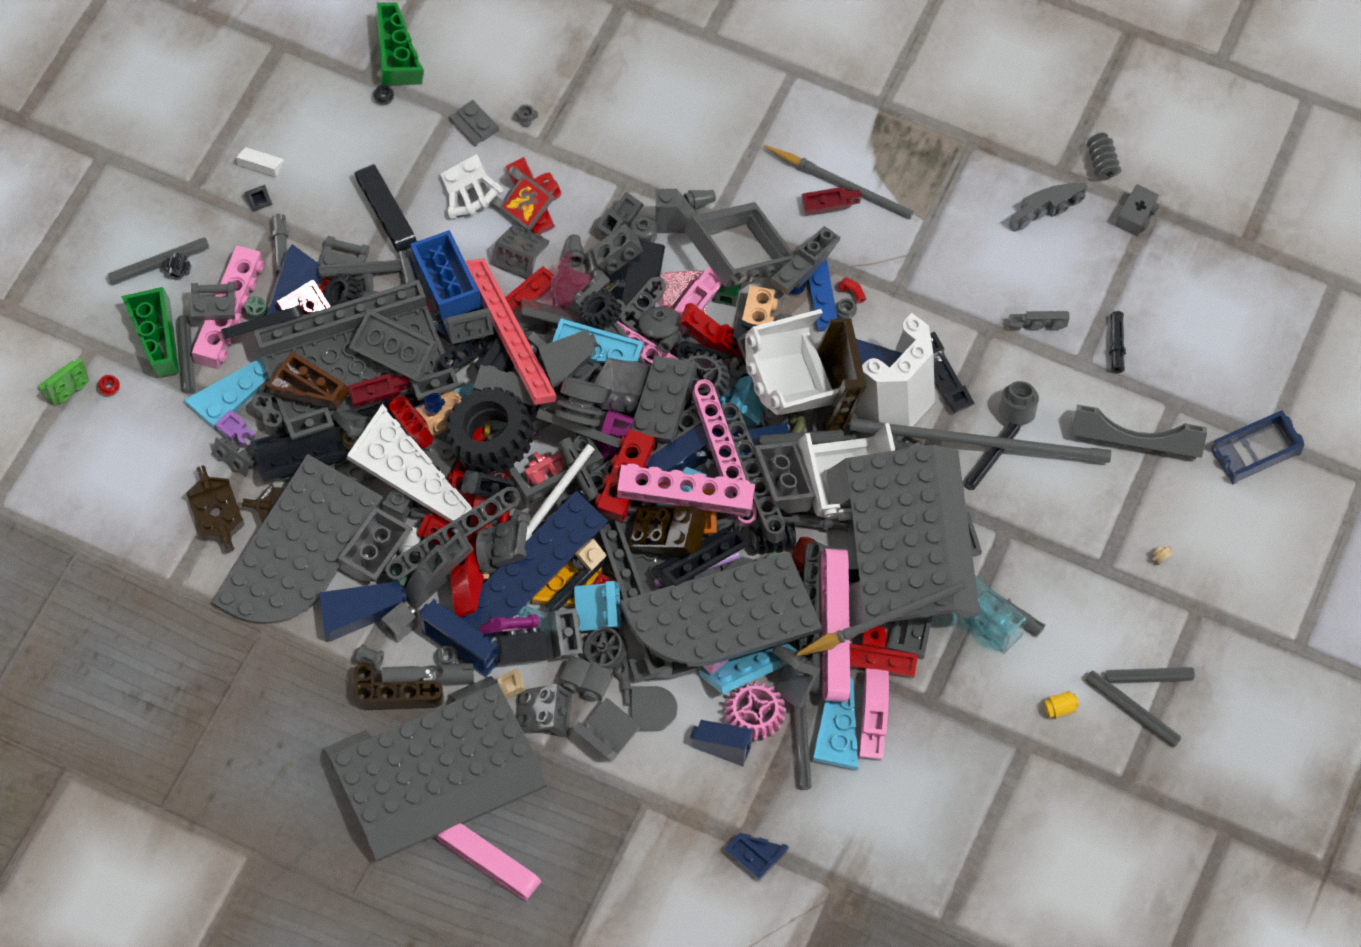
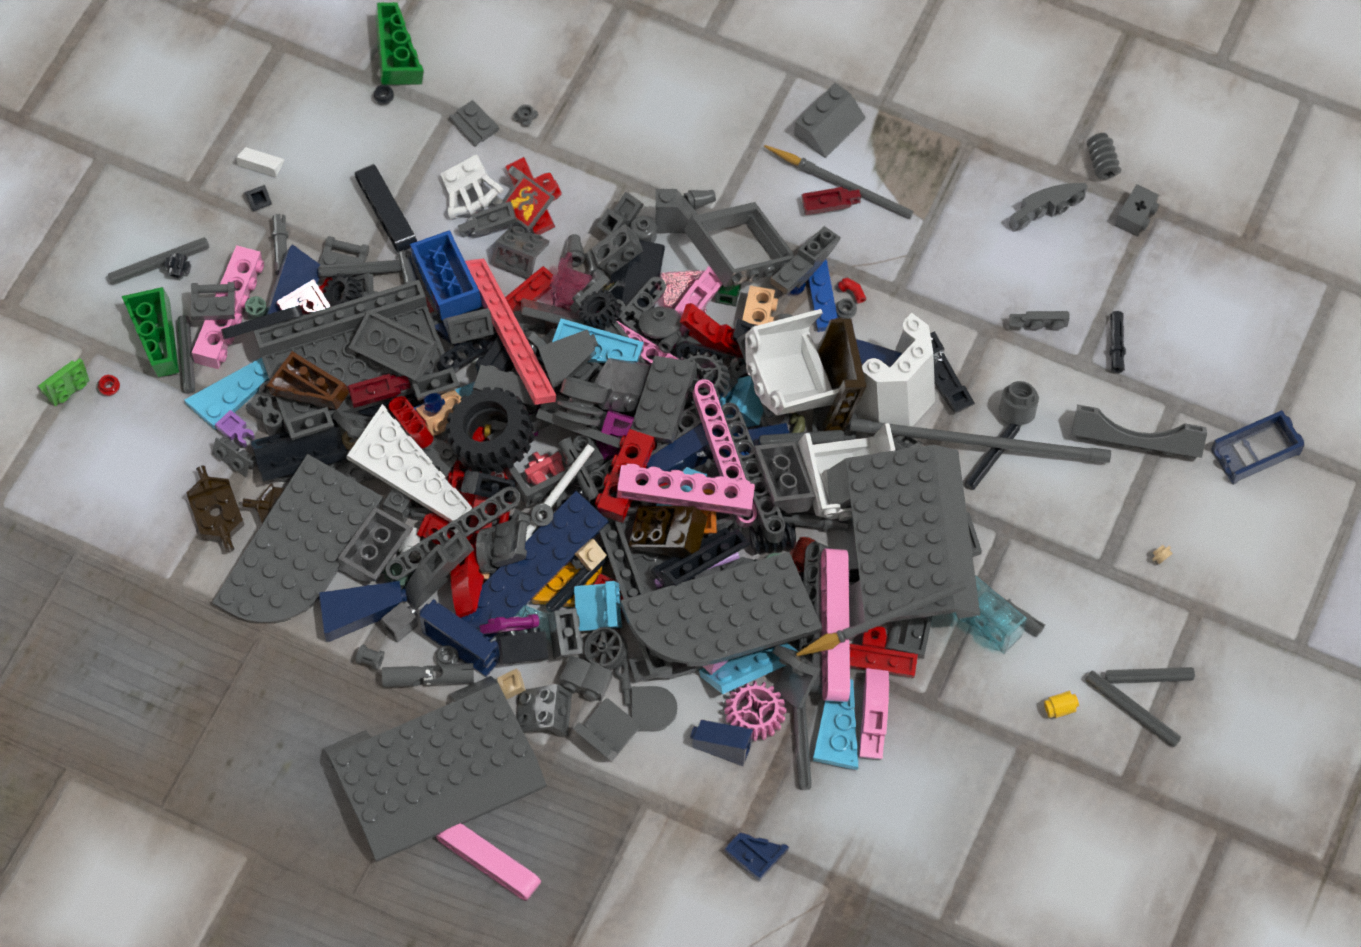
(398, 689): dark brown beam -> none
(489, 220): none -> dark grey hinge
(535, 514): none -> dark grey plate
(829, 120): none -> dark grey slope

